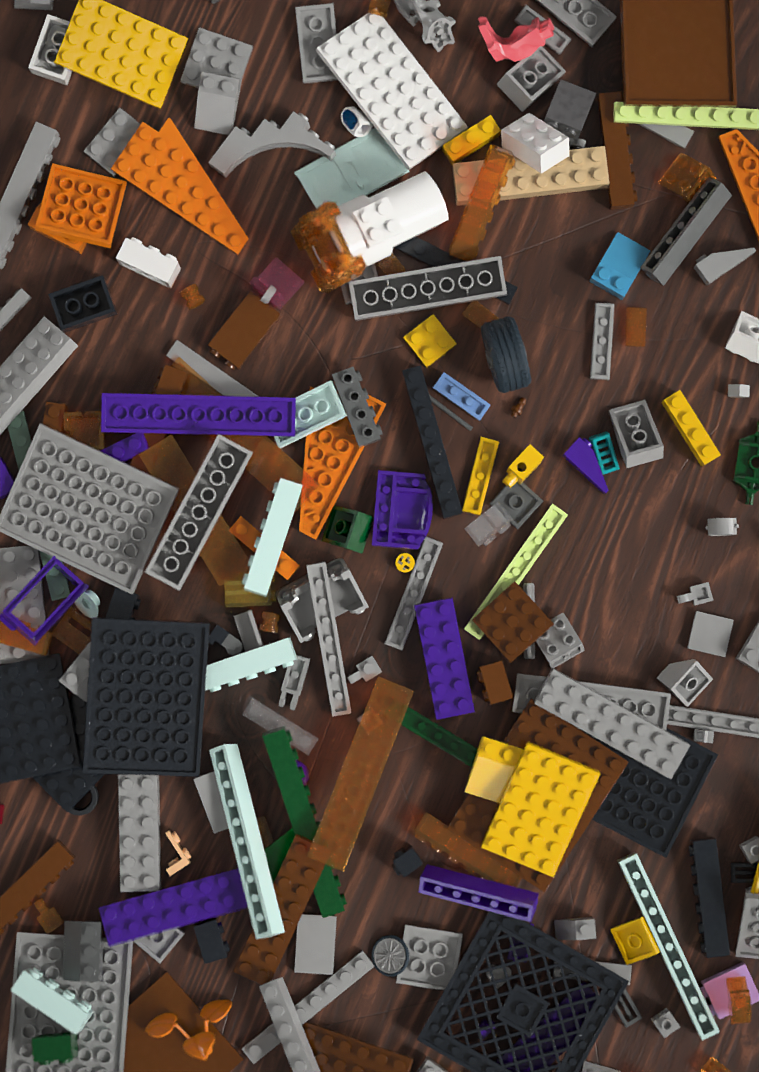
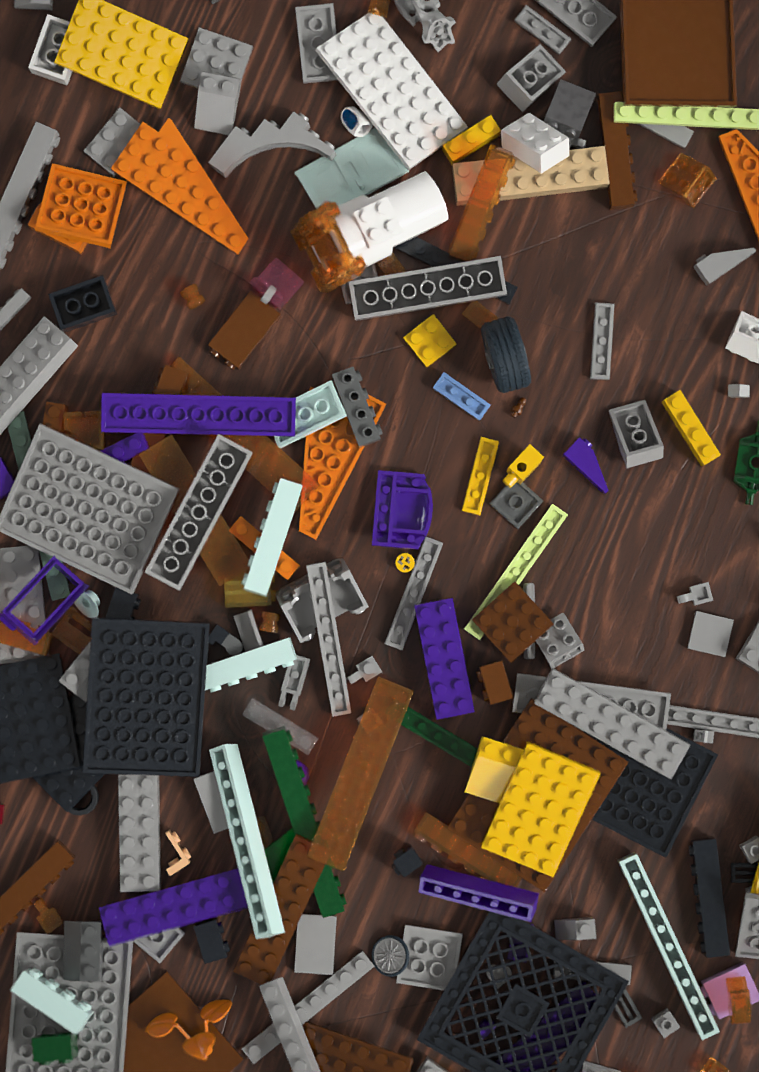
(148, 262): white brick -> none
(215, 377): light grey tile -> none
(347, 529): dark green slope -> none
(432, 442): black brick -> none
(450, 413): dark grey axle -> none
(485, 527): clear piece -> none
(522, 41): coral hips -> none
(604, 435): teal slope -> none
(619, 266): dark azure slope -> none
(635, 940): yellow plate -> none
(636, 327): clear orange plate -> none
(685, 680): light grey slope -> none
(686, 231): dark grey brick -> none
(722, 526): light grey piece -> none

